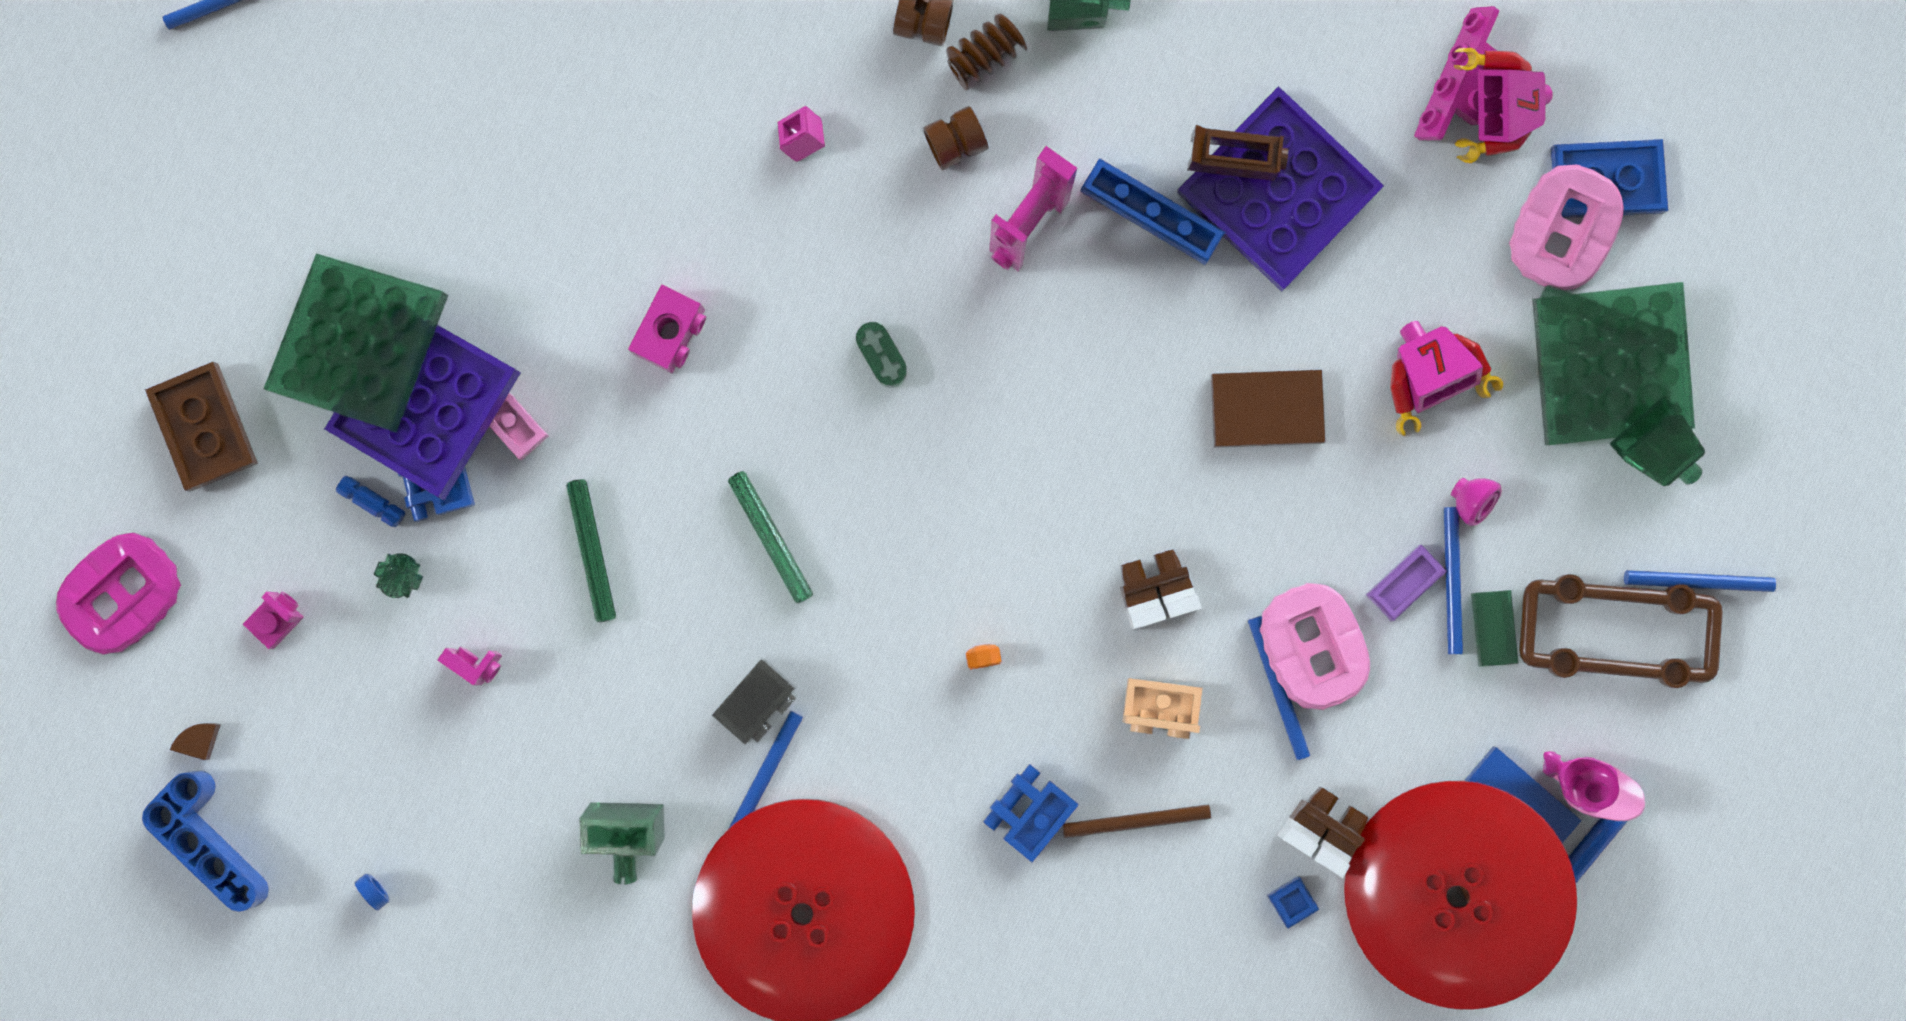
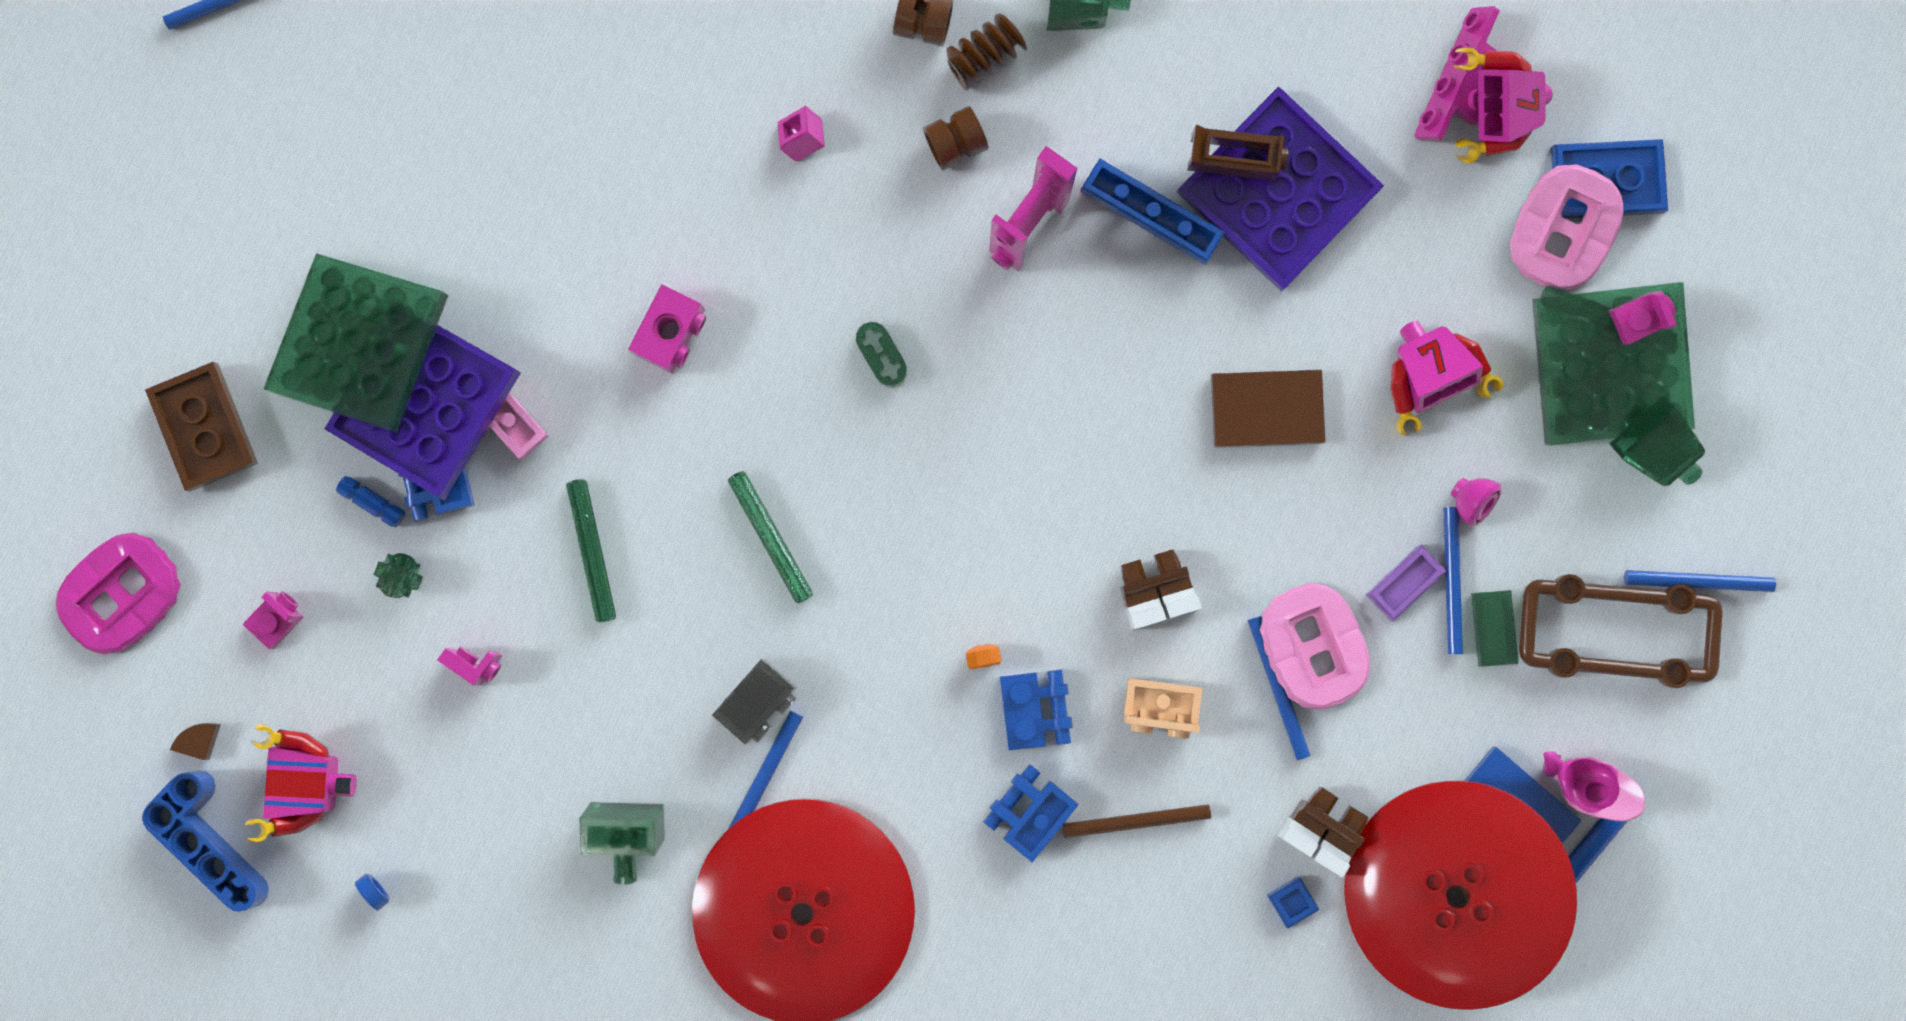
(299, 783): none -> torso
(1023, 710): none -> blue plate
(1643, 316): none -> dark pink bracket

